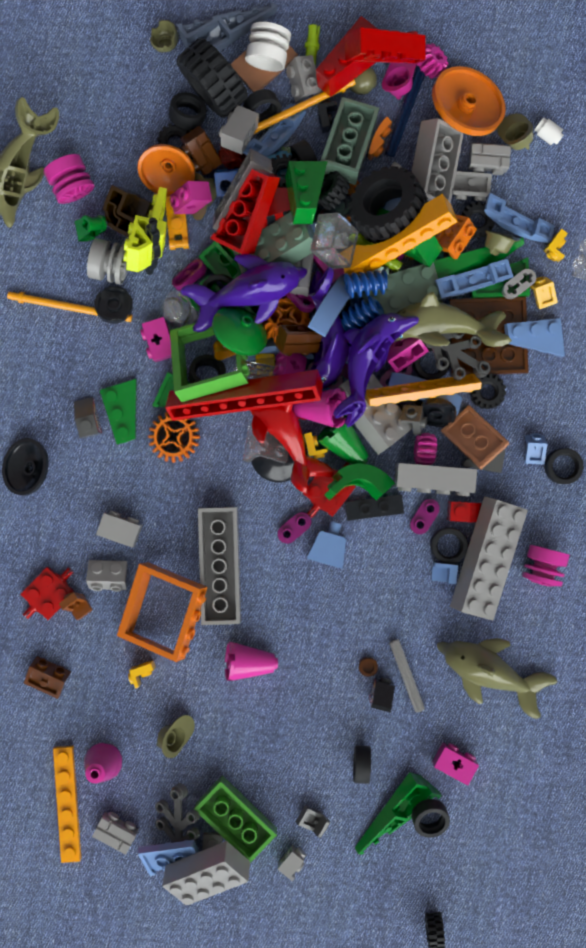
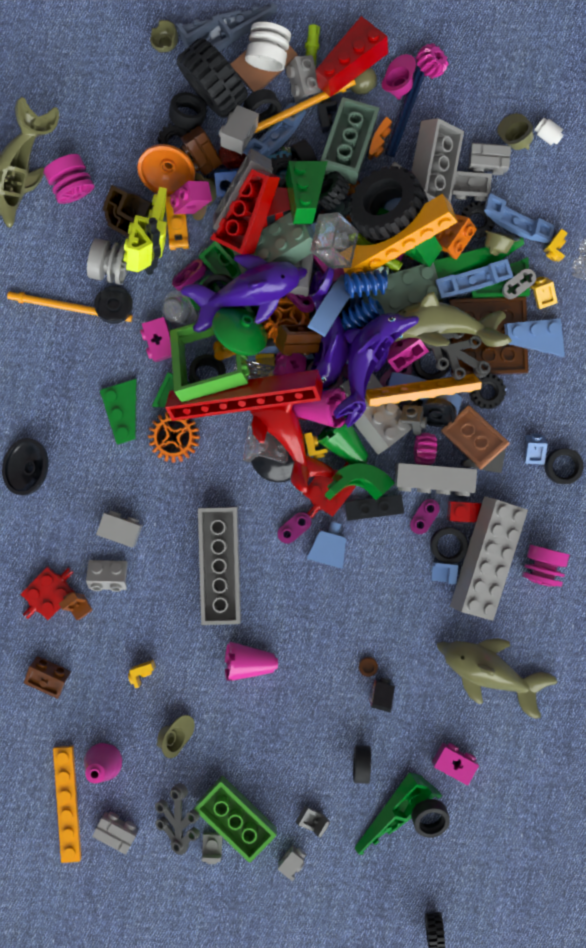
(86, 418): dark grey slope -> none
(90, 227): green piece -> none
(135, 602): orange window -> none
(158, 856): medium blue wing -> none
(206, 873): light grey brick -> none
(385, 46): red wedge -> none
(407, 675): light grey axle -> none
(468, 101): orange dish -> none

